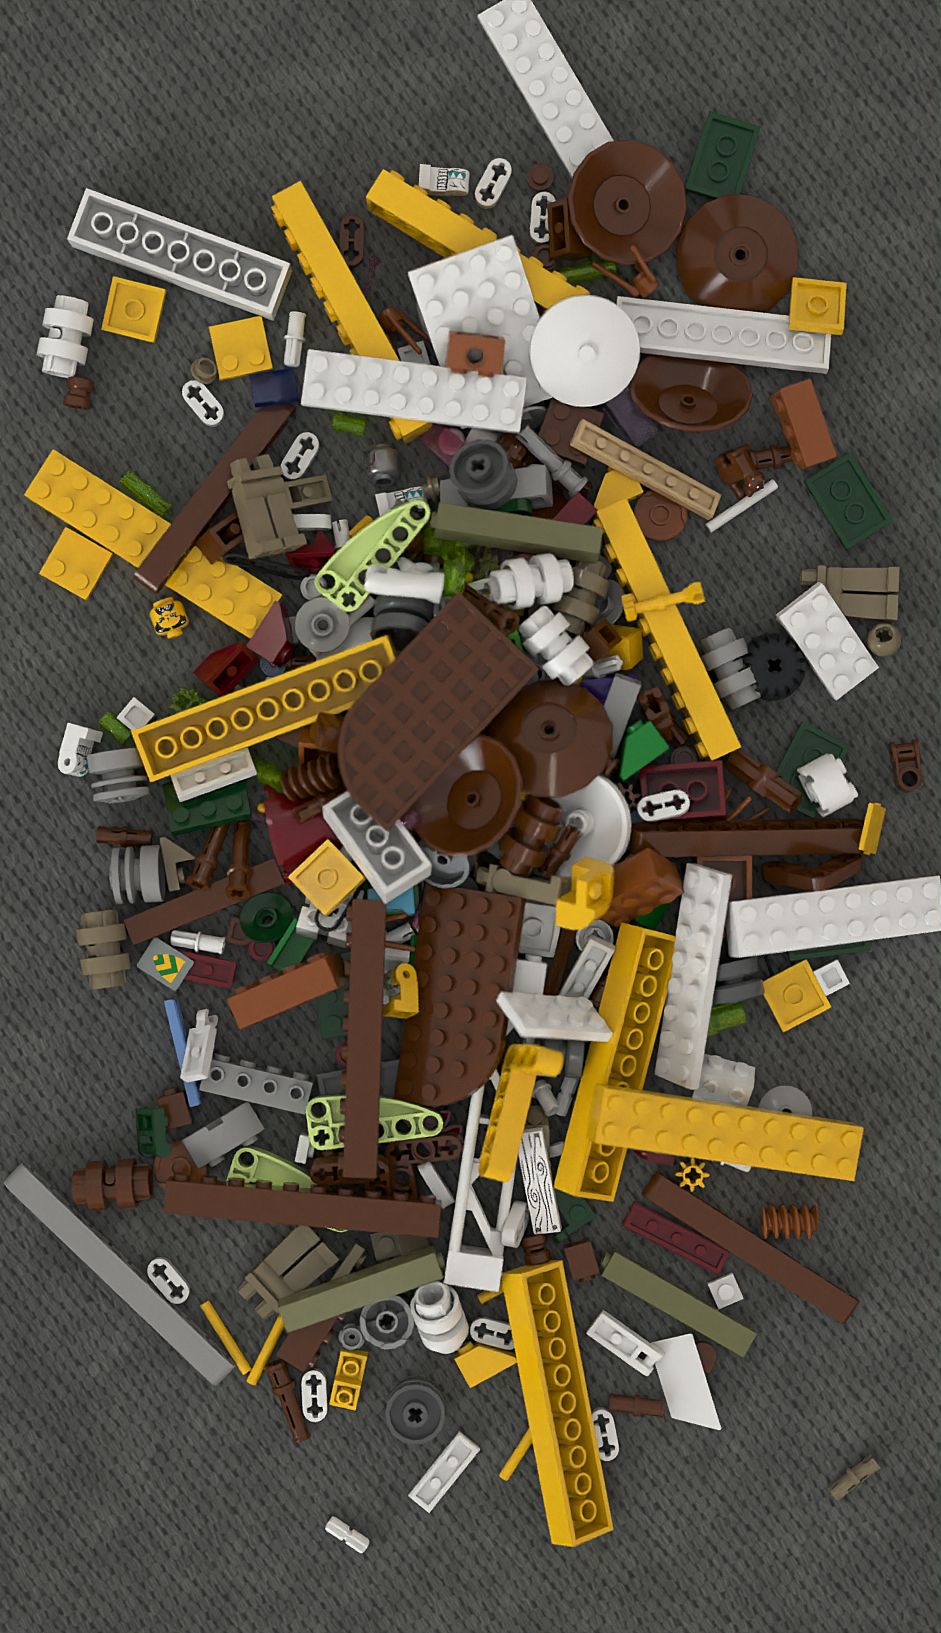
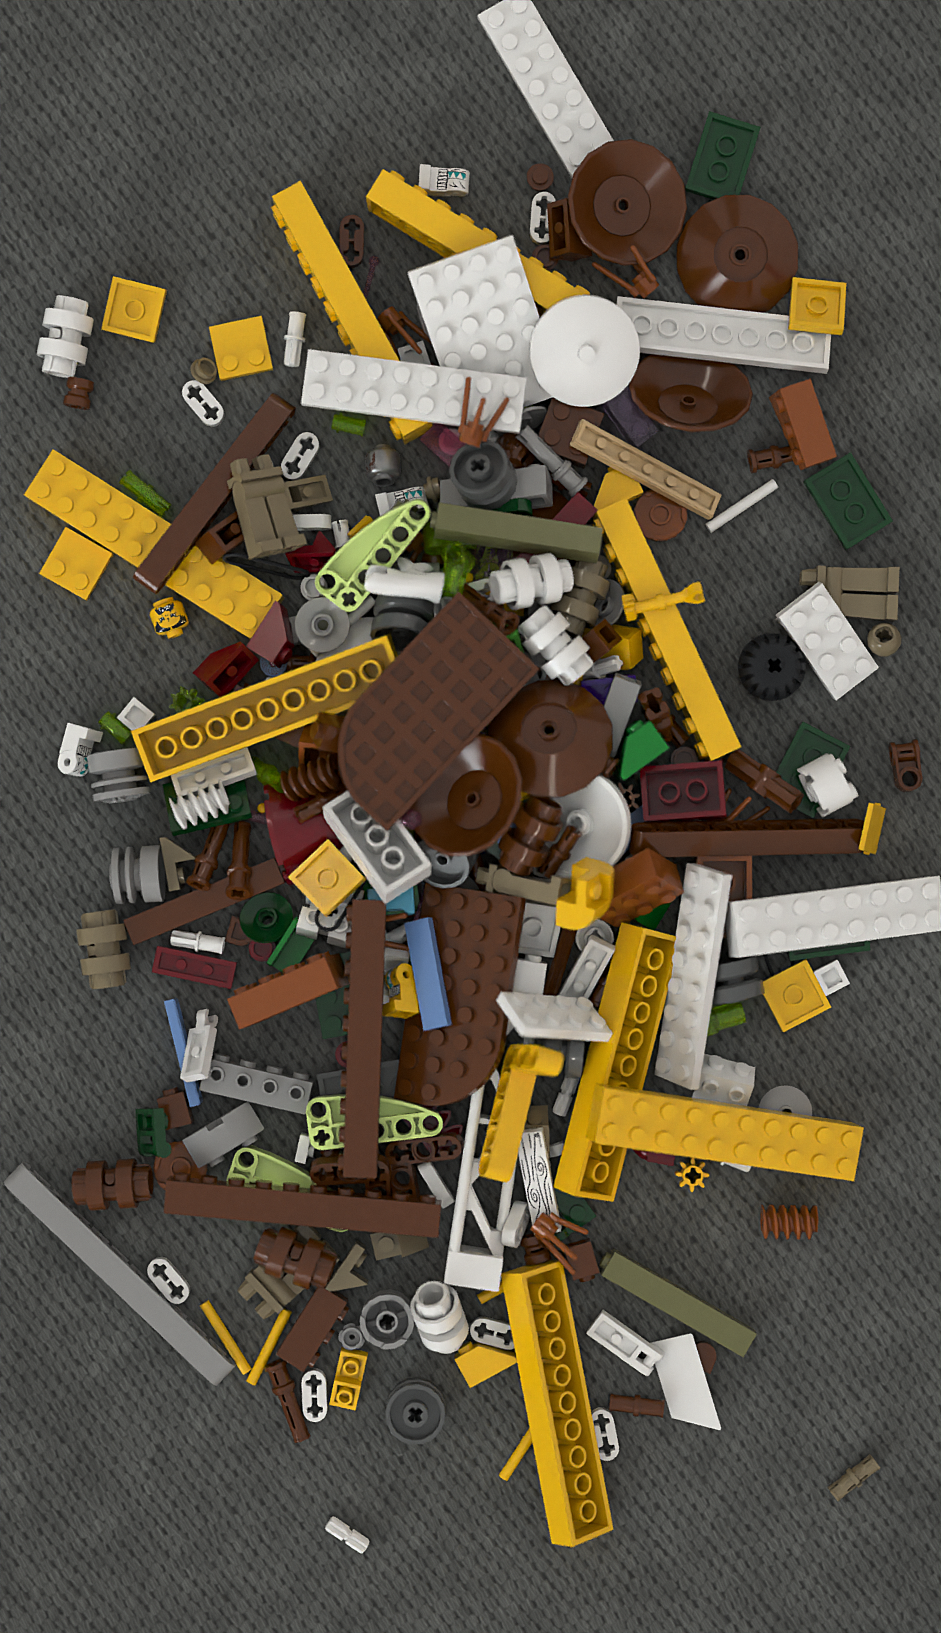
(124, 836): reddish brown pin -> none
(165, 964): light grey sticker -> none
(179, 254): white brick -> none
(200, 805): none -> white piece
(274, 387): clear blue piece -> none
(278, 1247): none -> reddish brown piece
(361, 1288): olive brick -> none
(427, 974): none -> medium blue tile
(444, 1471): white tile -> none
(461, 342): dark orange brick -> none
(473, 431): none -> dark orange plant
(498, 186): white beam -> none
(543, 1093): white pin -> none
(545, 1229): none -> dark orange plant
(586, 271): clear neon green pin -> none
(662, 799): white beam -> none
(676, 1238): dark red tile -> none
(724, 656): light grey piece -> none
(725, 1290): white plate -> none
(739, 466): reddish brown animal -> none
(750, 1247): reddish brown beam -> none
(811, 878): reddish brown beam -> none

